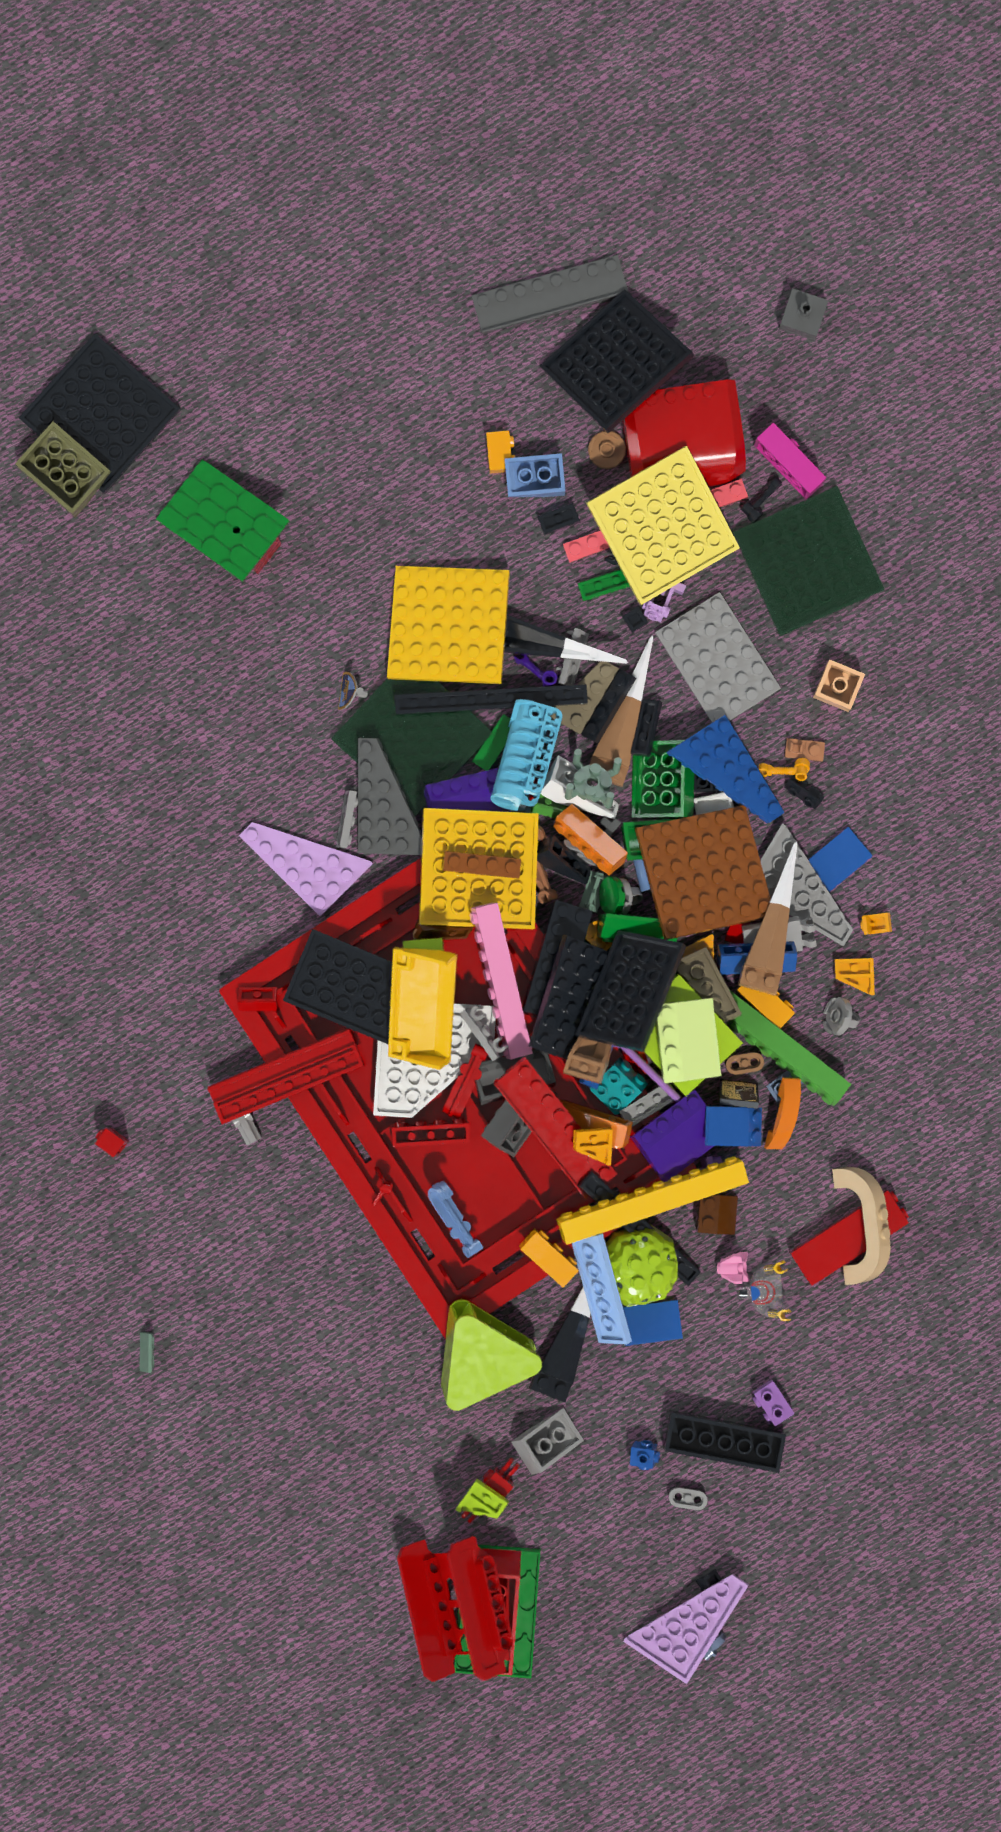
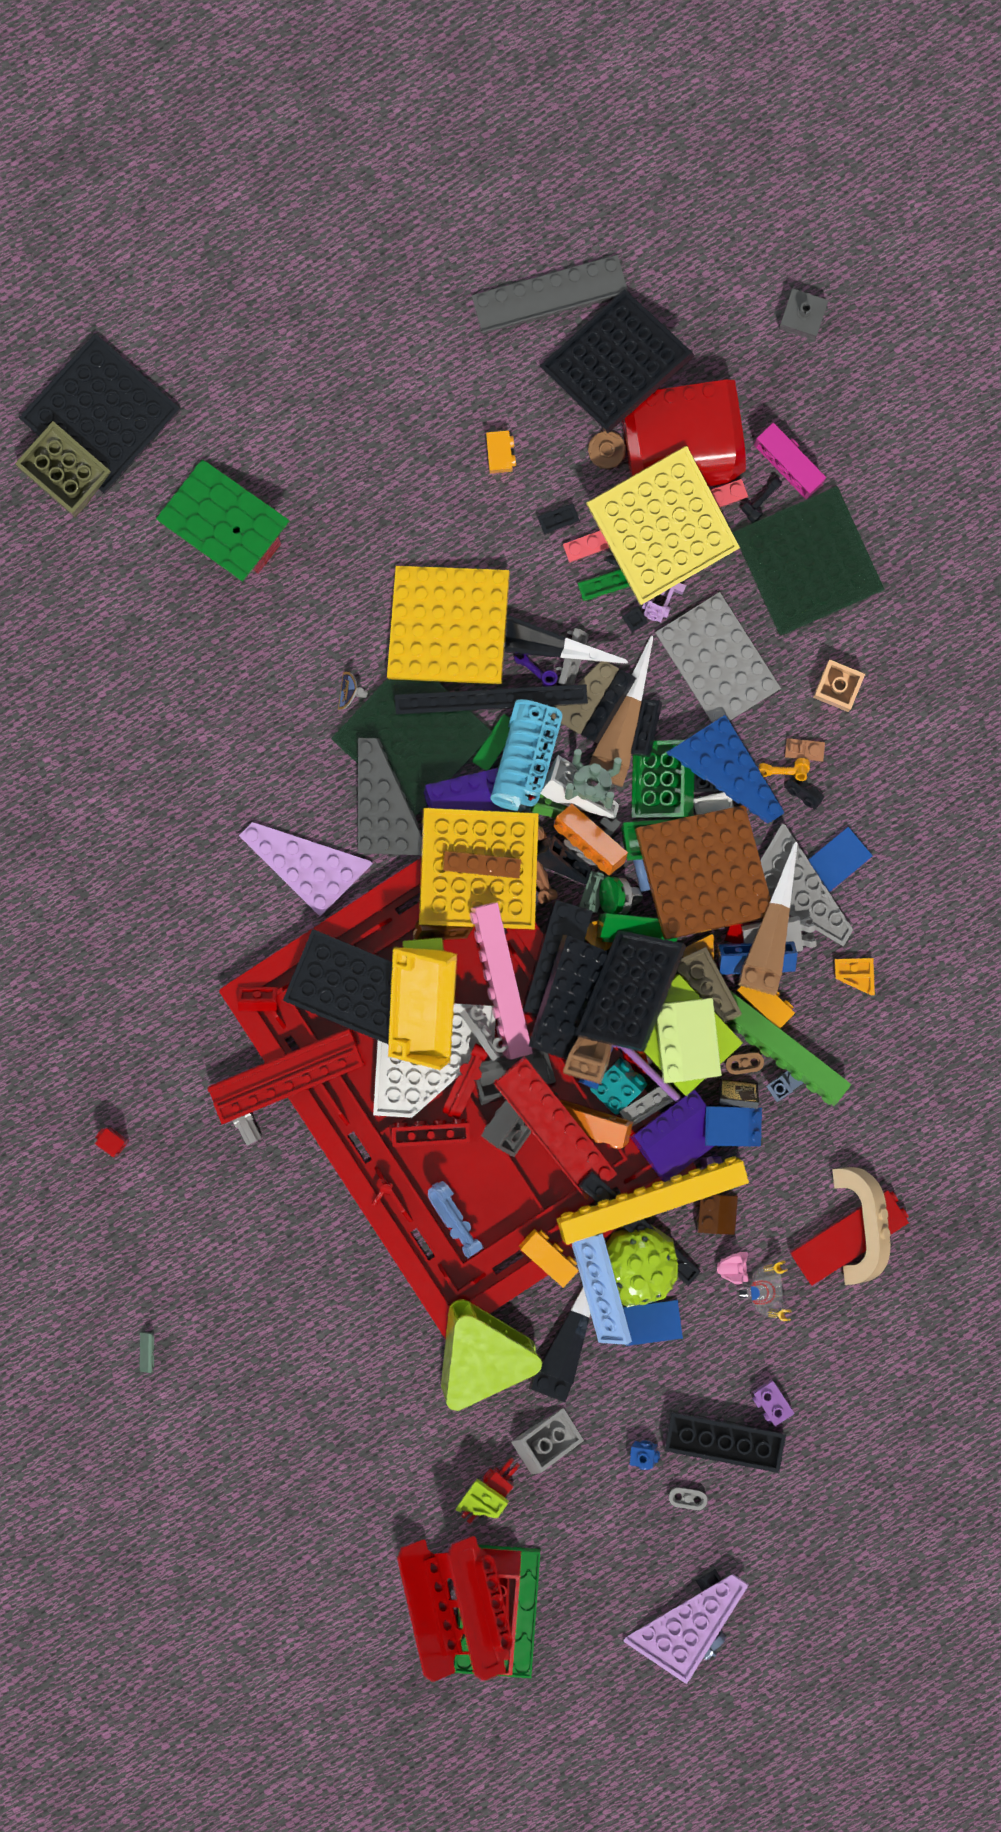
(347, 819): light grey plate -> none
(535, 476): medium blue slope -> none
(594, 1143): light orange wing -> none
(787, 1114): orange slope -> none
(839, 1016): light grey tile -> none
(876, 923): light orange bracket -> none

